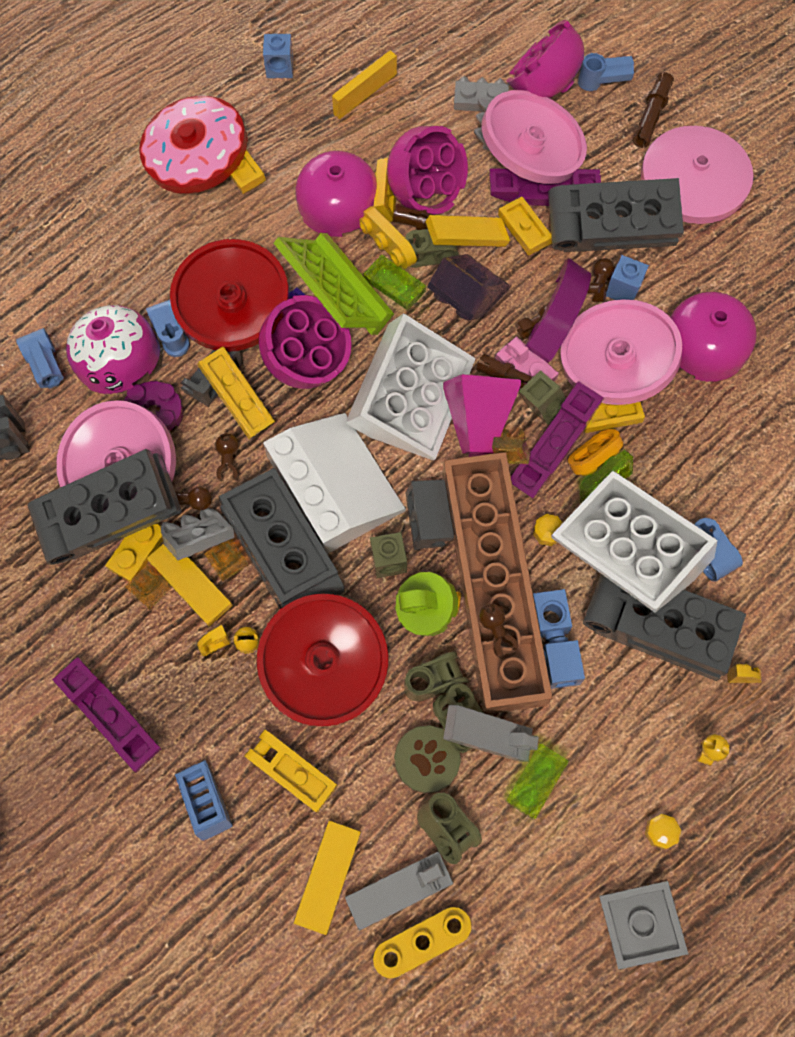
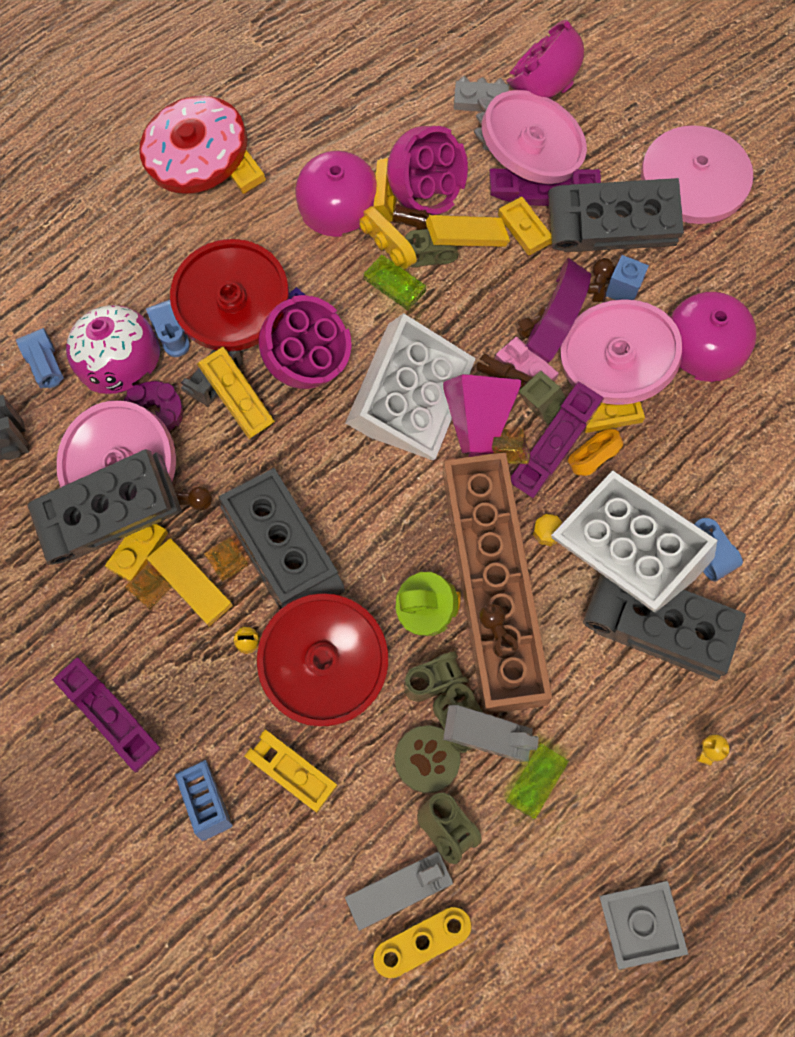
(196, 534): light grey plate -> none
(213, 641): yellow tile -> none
(227, 450): reddish brown arm -> none
(278, 55): medium blue brick -> none
(327, 878): yellow tile -> none
(333, 480): white slope -> none
(336, 282): lime fence -> none
(364, 84): yellow tile -> none
(388, 555): olive brick -> none
(429, 514): dark grey hinge -> none
(467, 286): clear purple slope -> none
(556, 602): medium blue brick -> none
(563, 663): medium blue brick -> none
(601, 70): medium blue piece -> none
(621, 464): clear neon green plate -> none
(656, 101): reddish brown pin -> none
(663, 831): yellow tile -> none
(744, 674): yellow tile -> none

